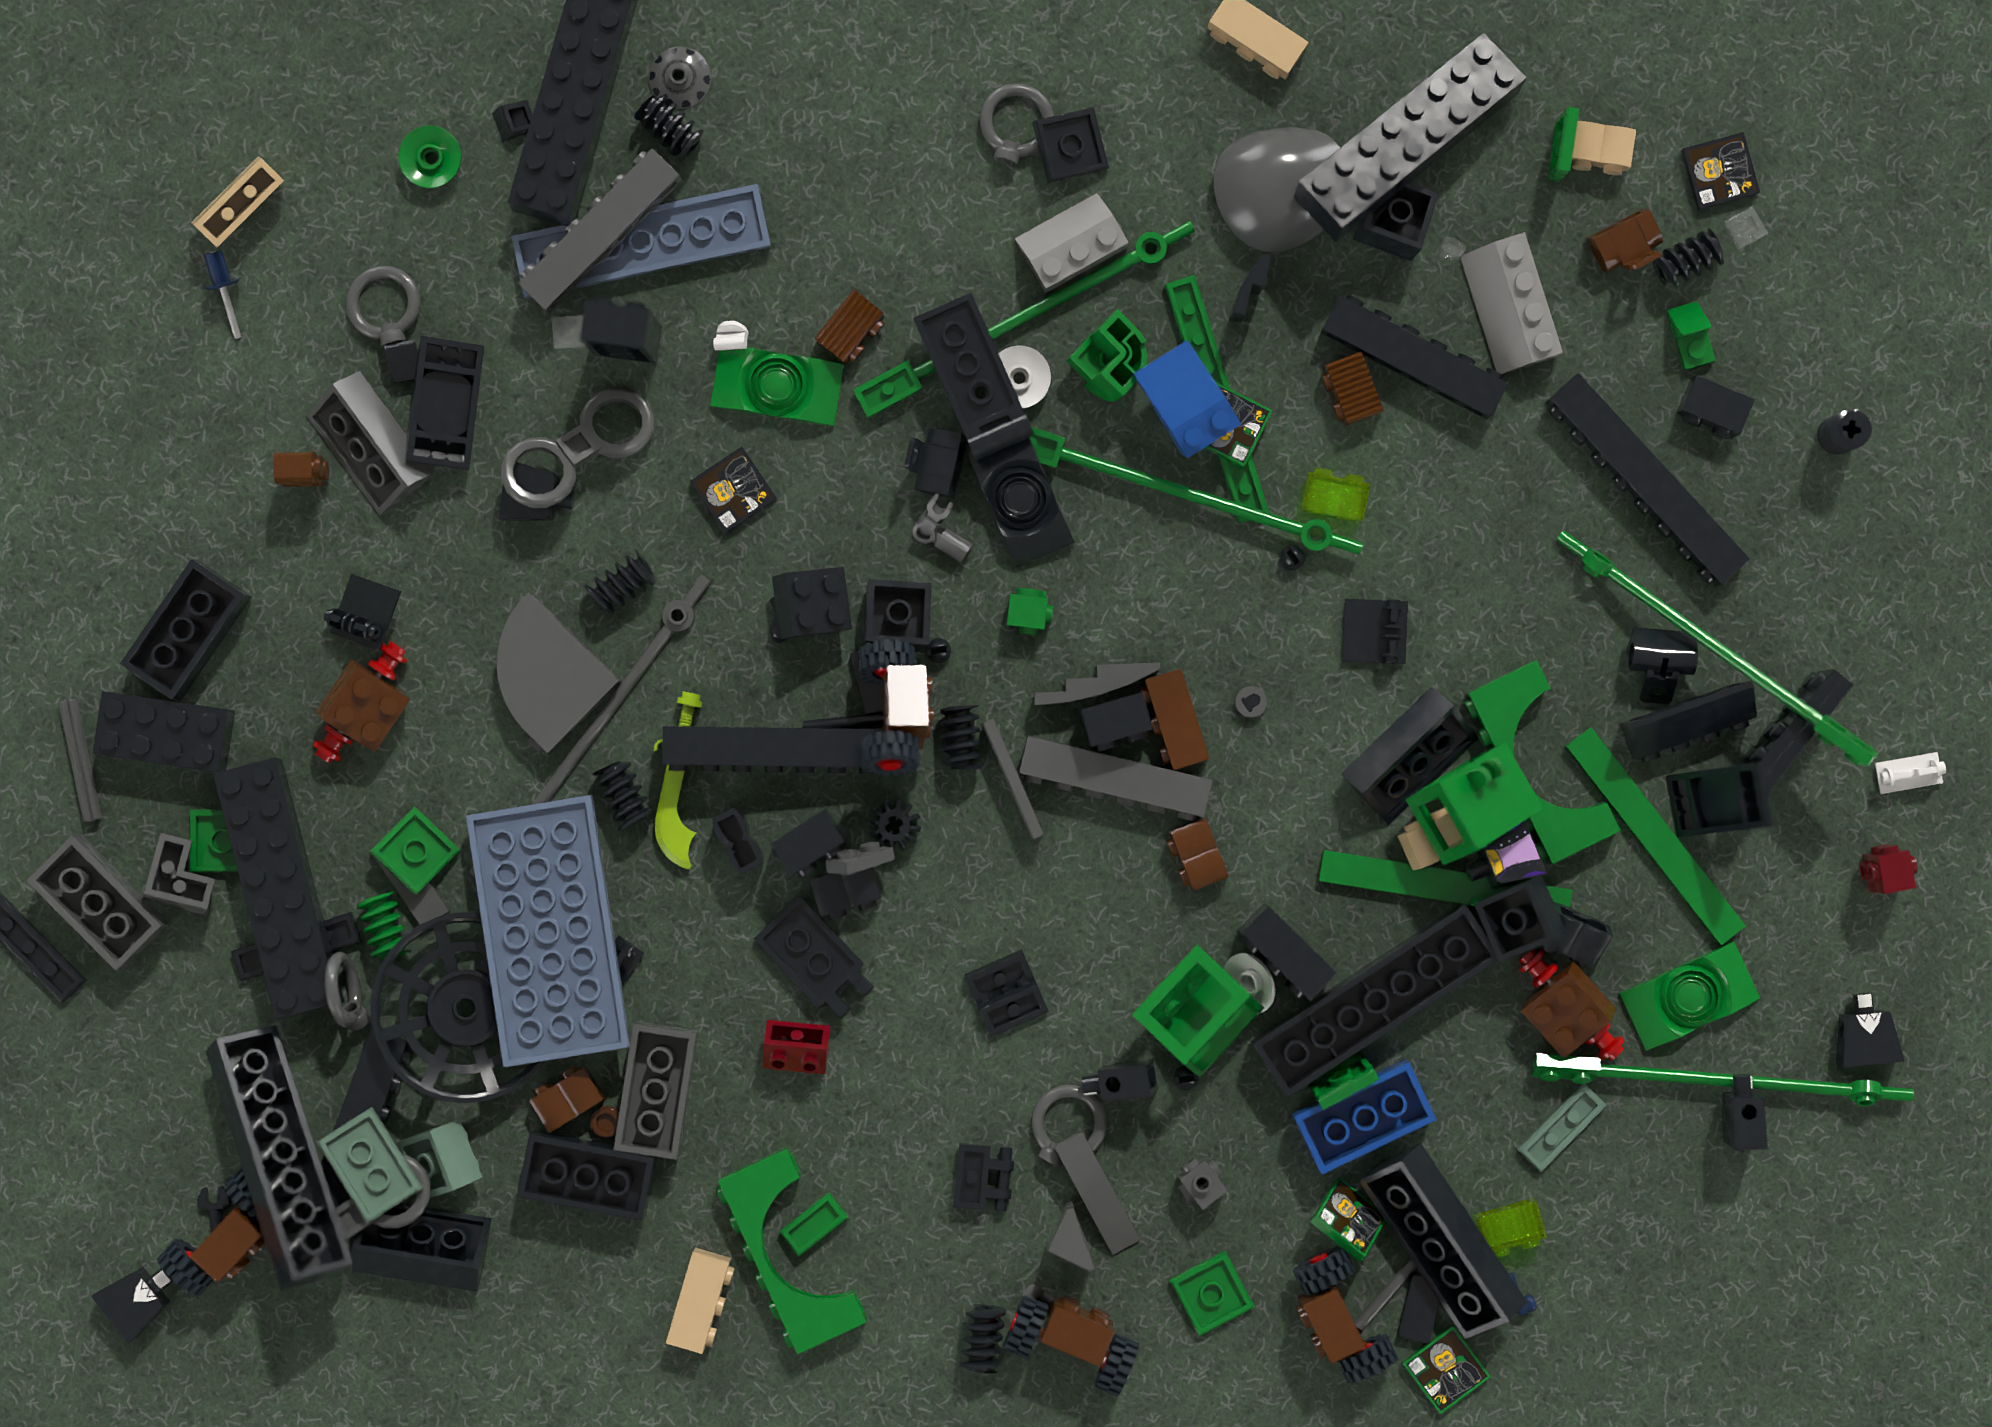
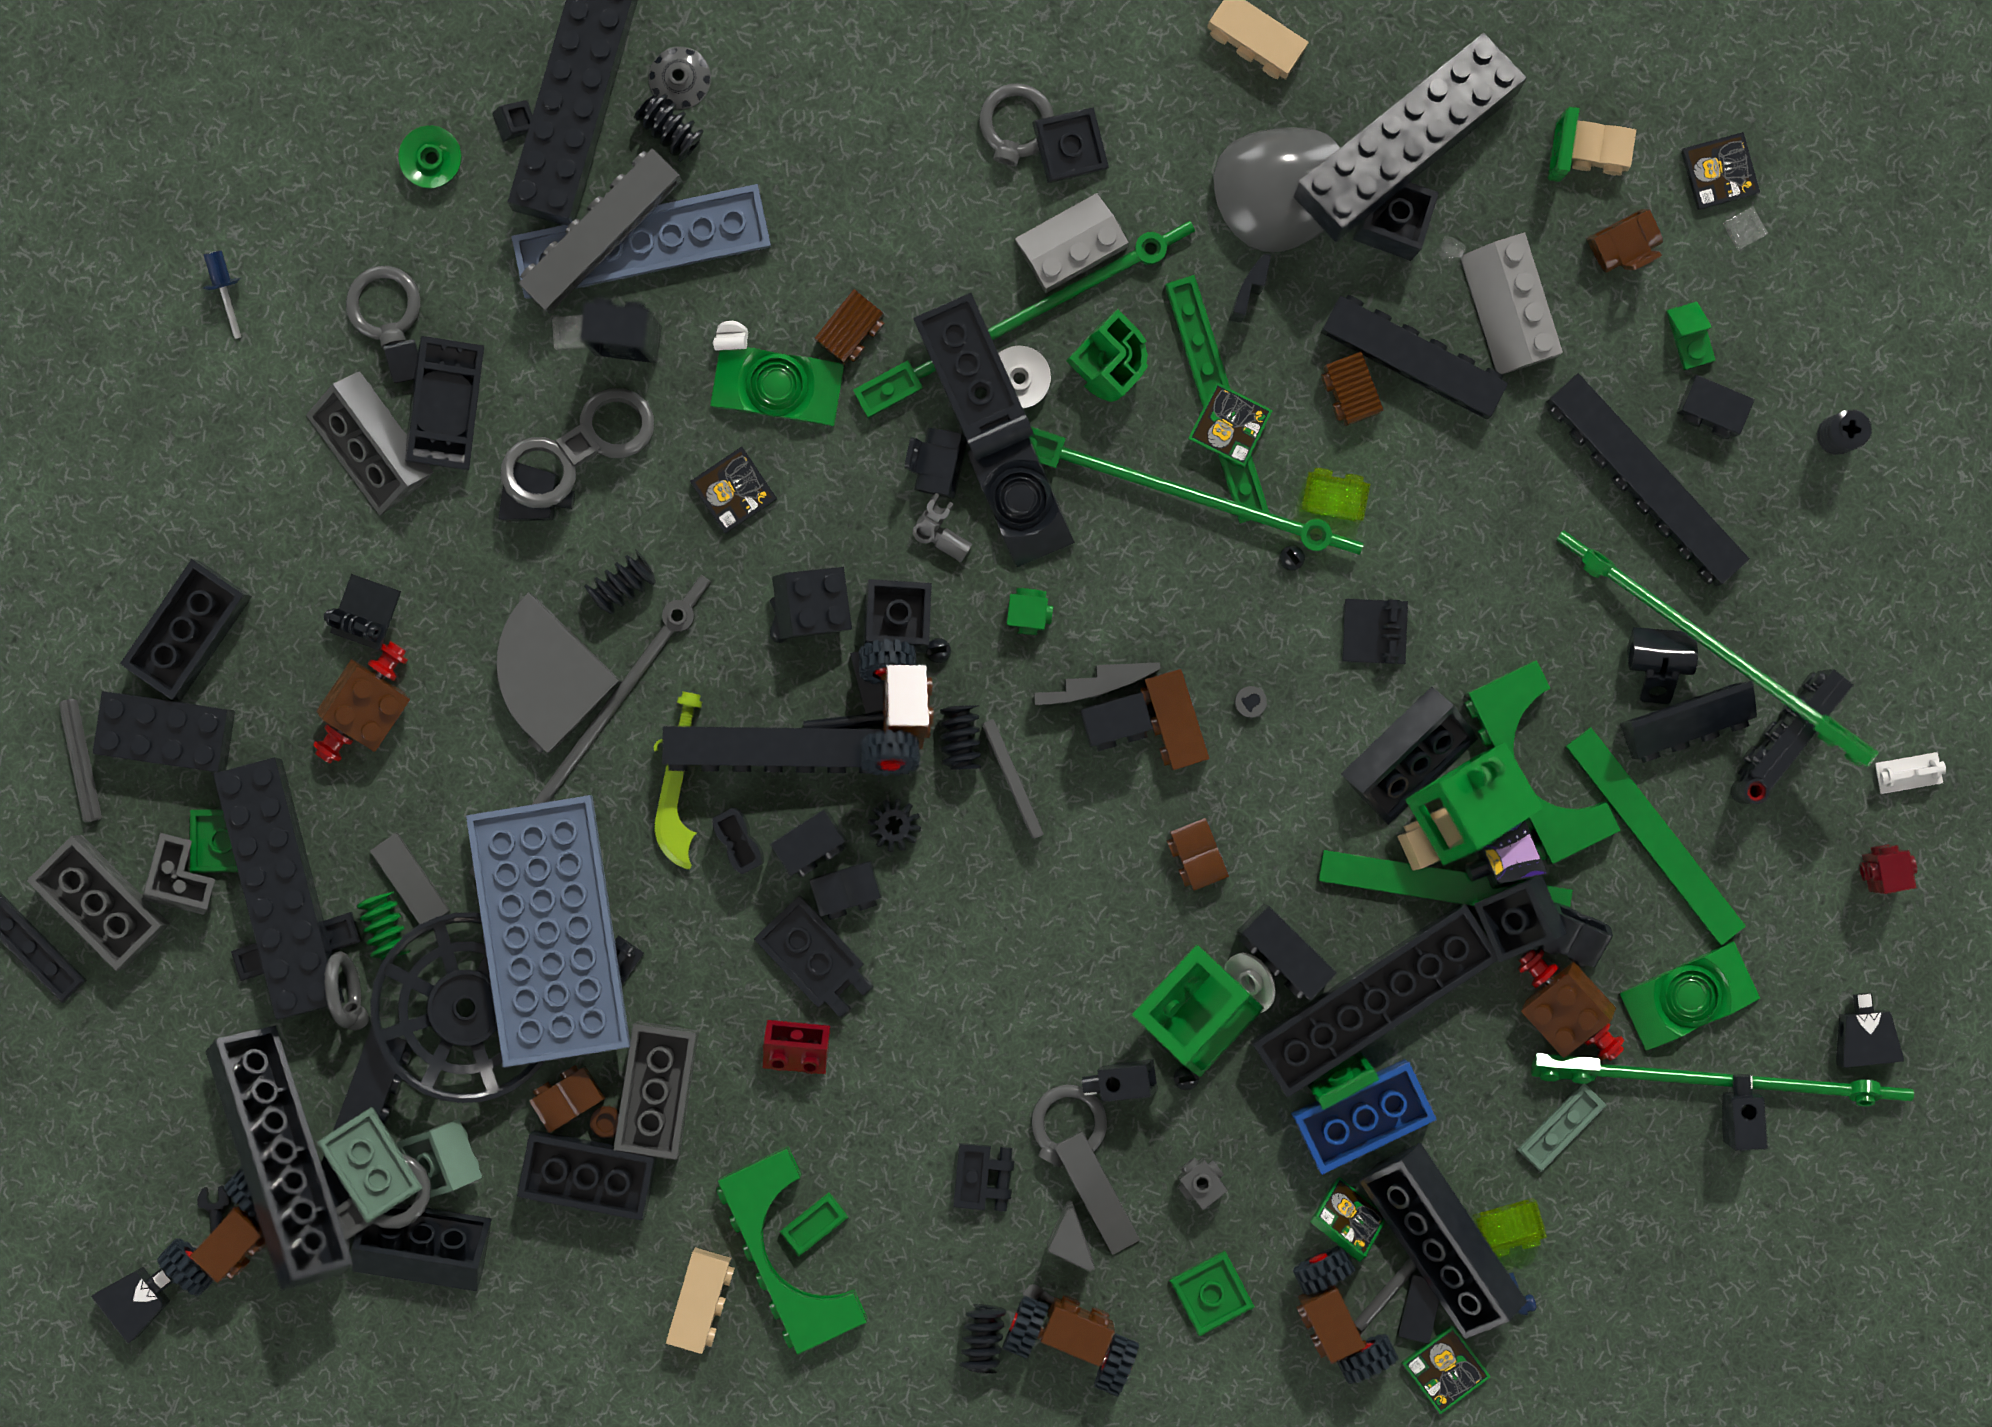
(237, 201): tan brick -> none
(300, 469): reddish brown brick -> none
(415, 851): green tile -> none
(623, 794): black piece -> none
(854, 860): dark grey plate -> none
(1006, 992): black slope -> none
(1115, 776): dark grey brick -> none
(1186, 399): blue slope -> none
(1688, 257): black piece -> none
(1719, 800): black slope -> none

